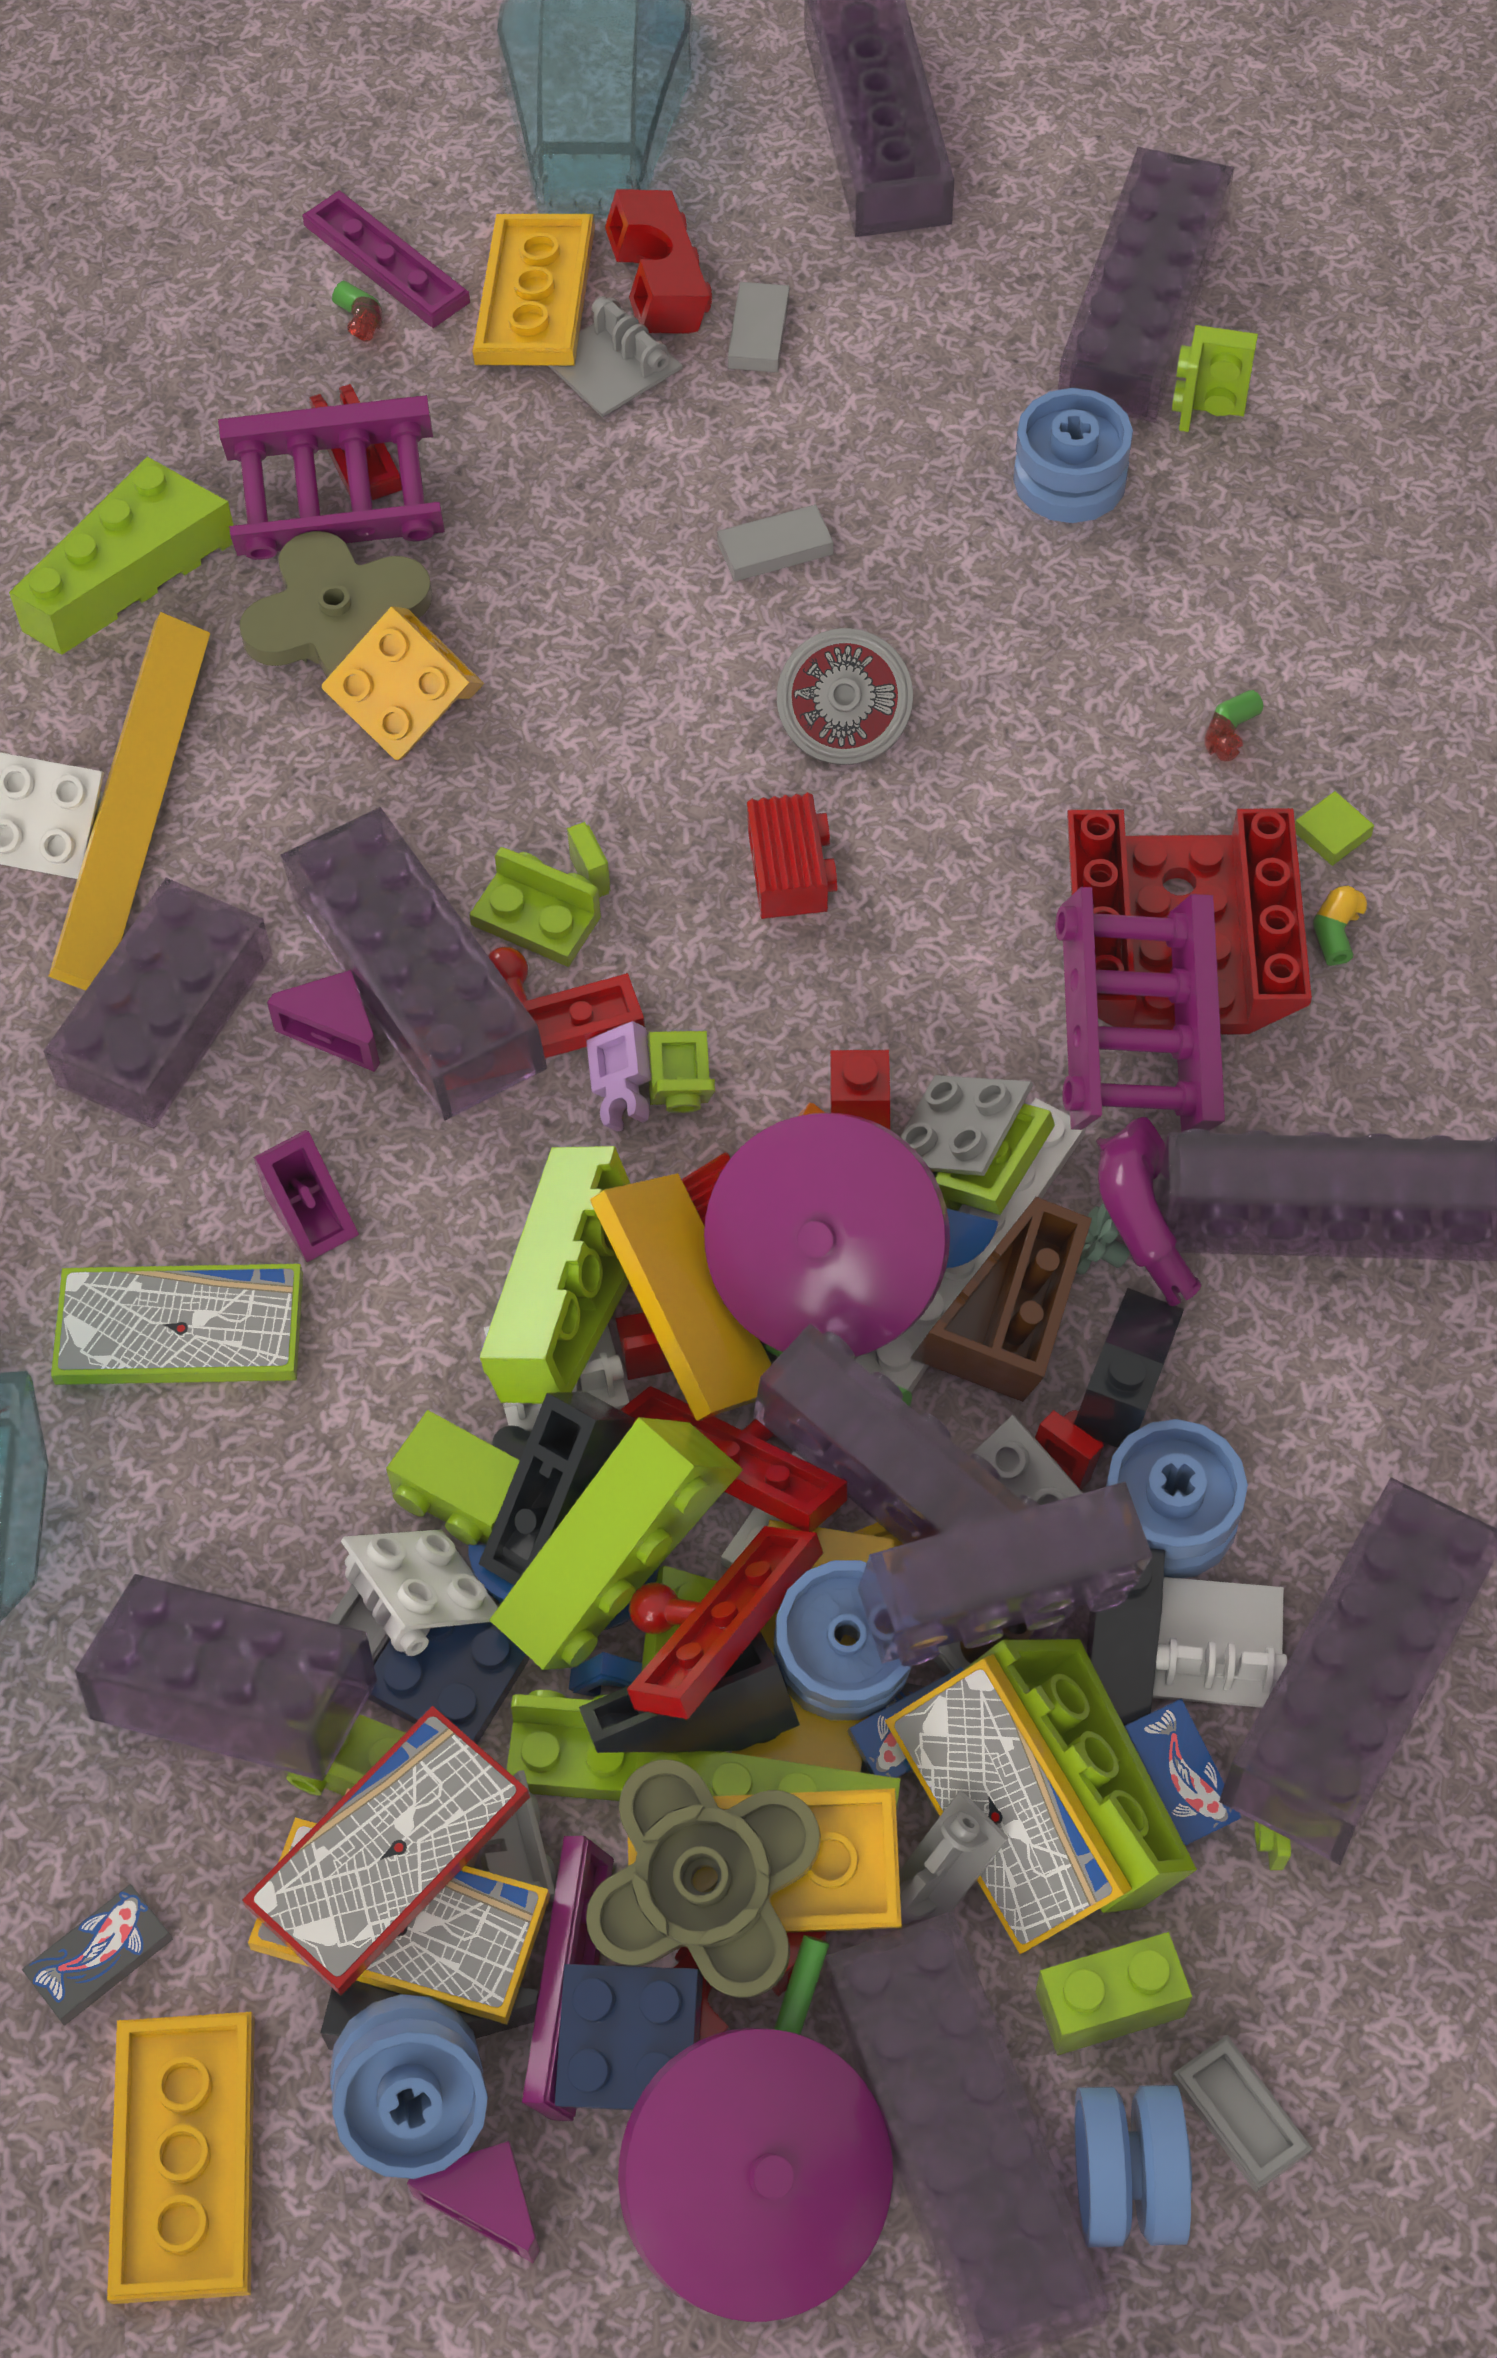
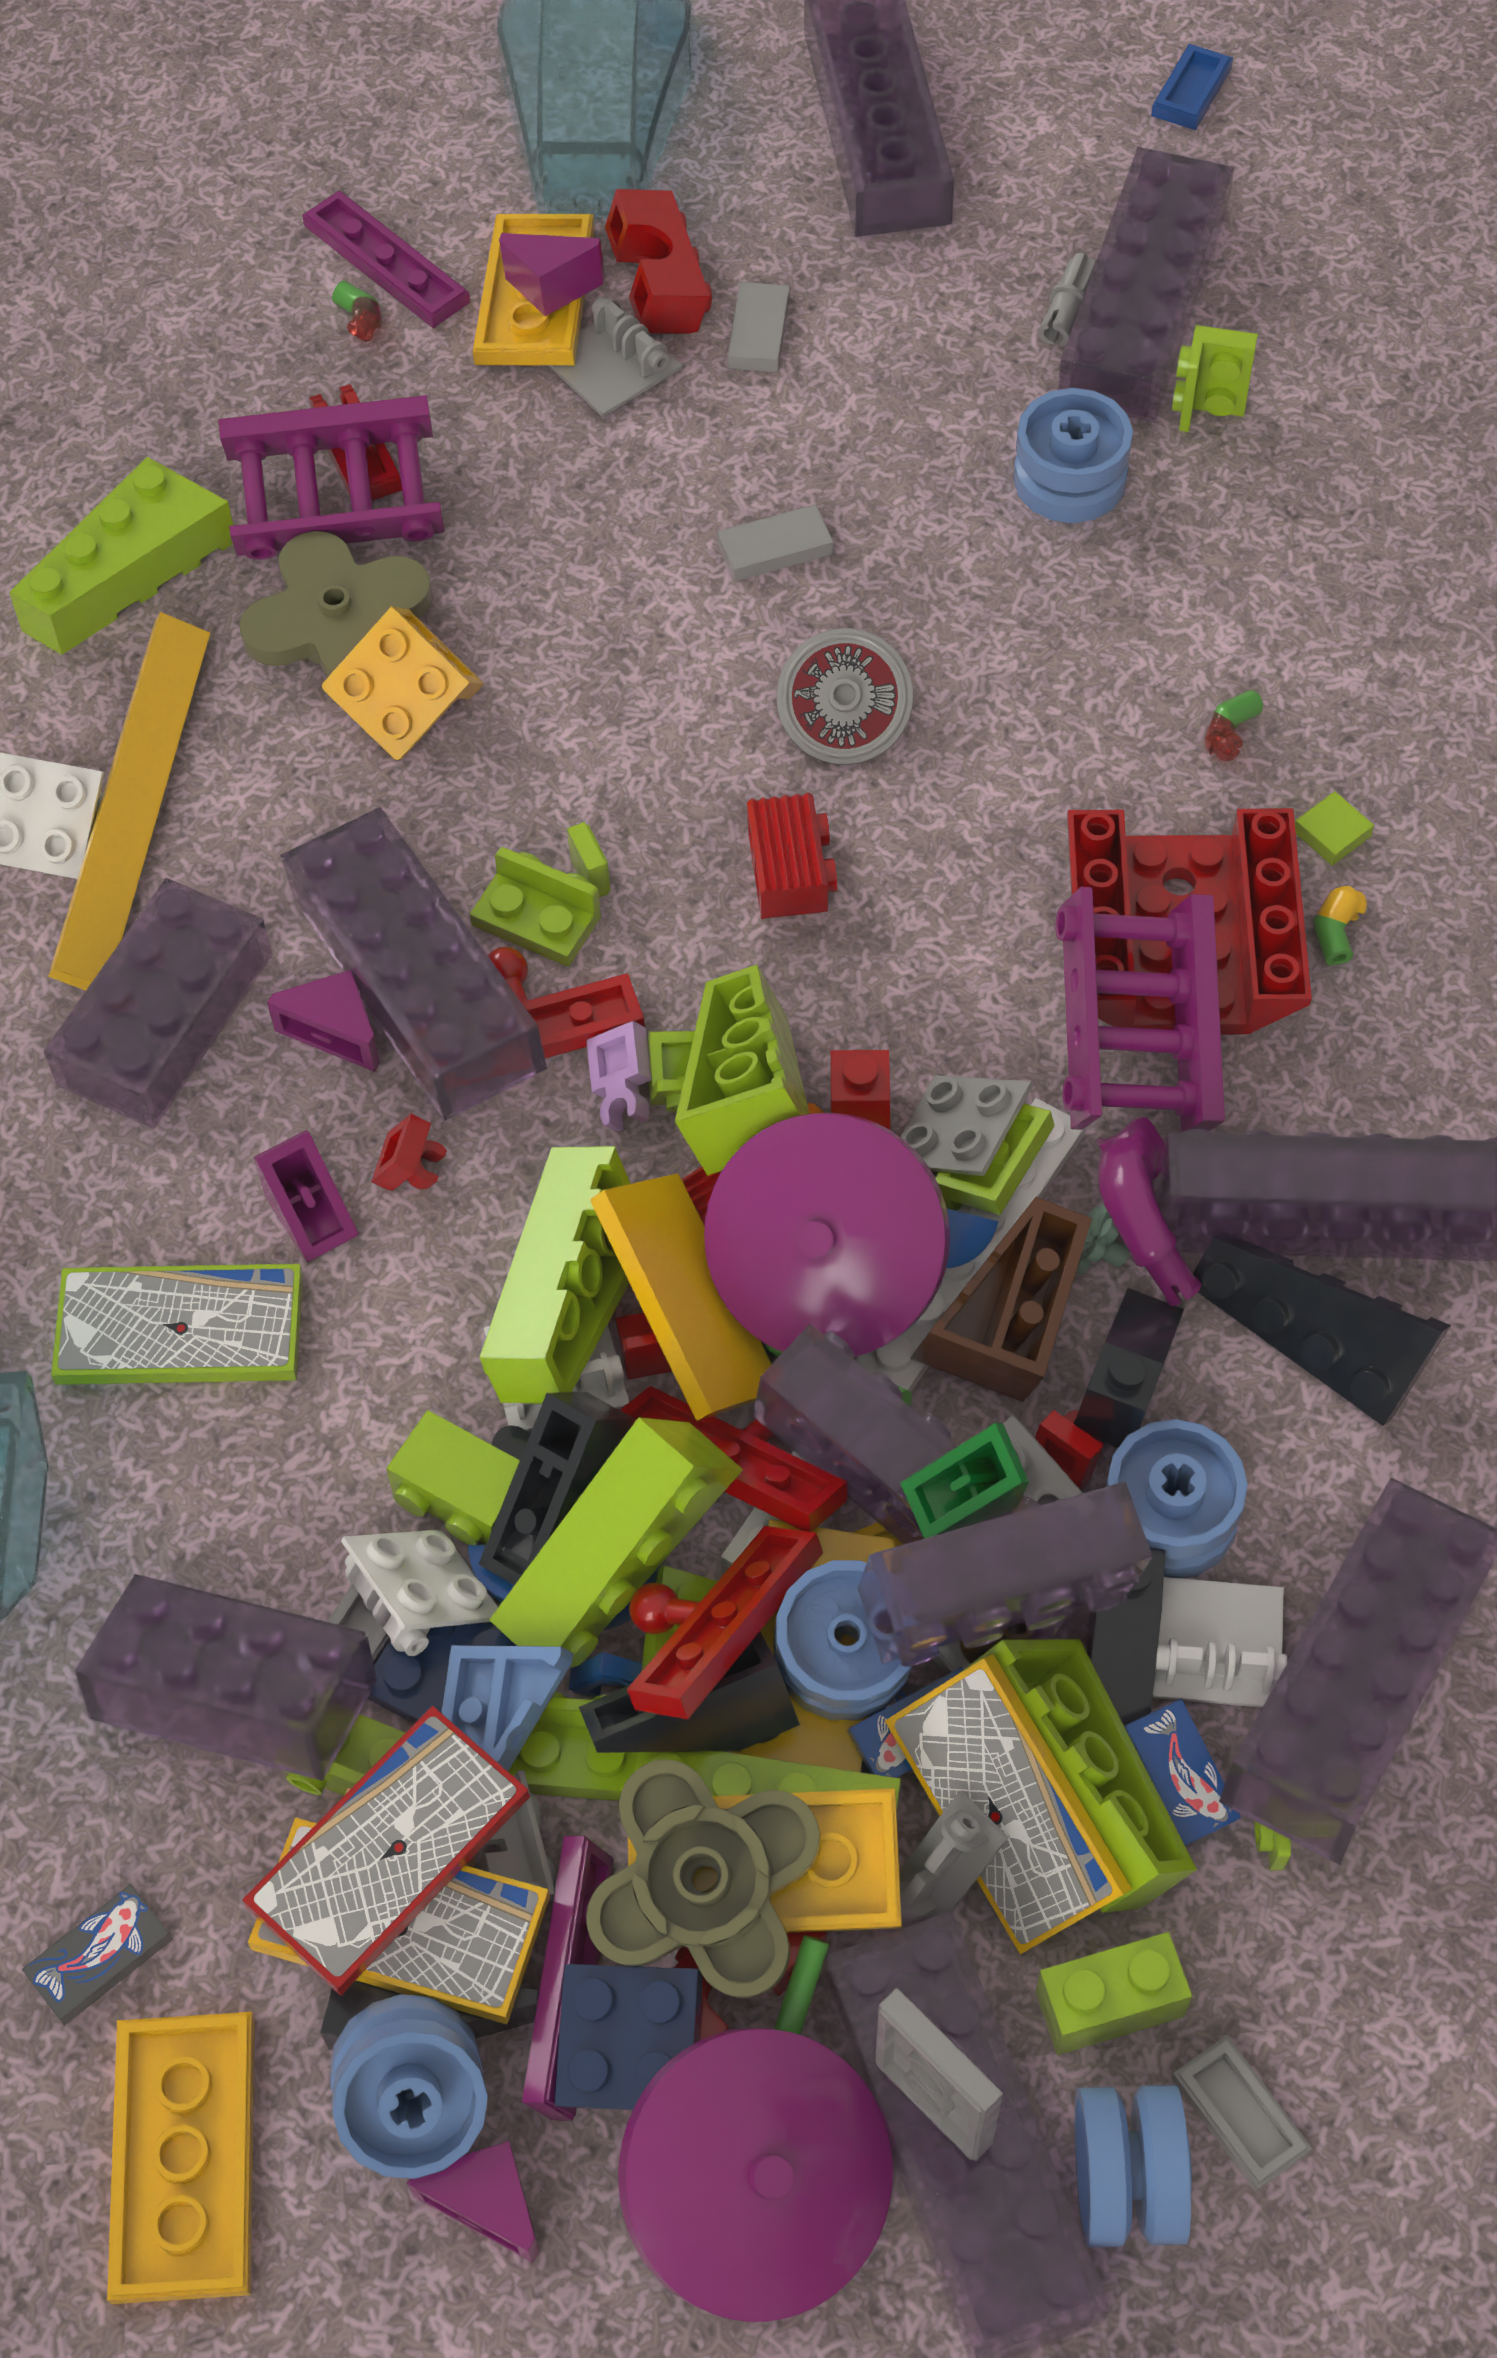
(403, 1153): none -> red tile
(501, 1693): none -> medium blue wing
(552, 268): none -> magenta slope
(738, 1069): none -> lime wedge
(936, 2076): none -> light grey tile
(967, 1484): none -> green slope
(1066, 300): none -> light grey axle
(1192, 86): none -> blue tile
(1341, 1337): none -> black wing

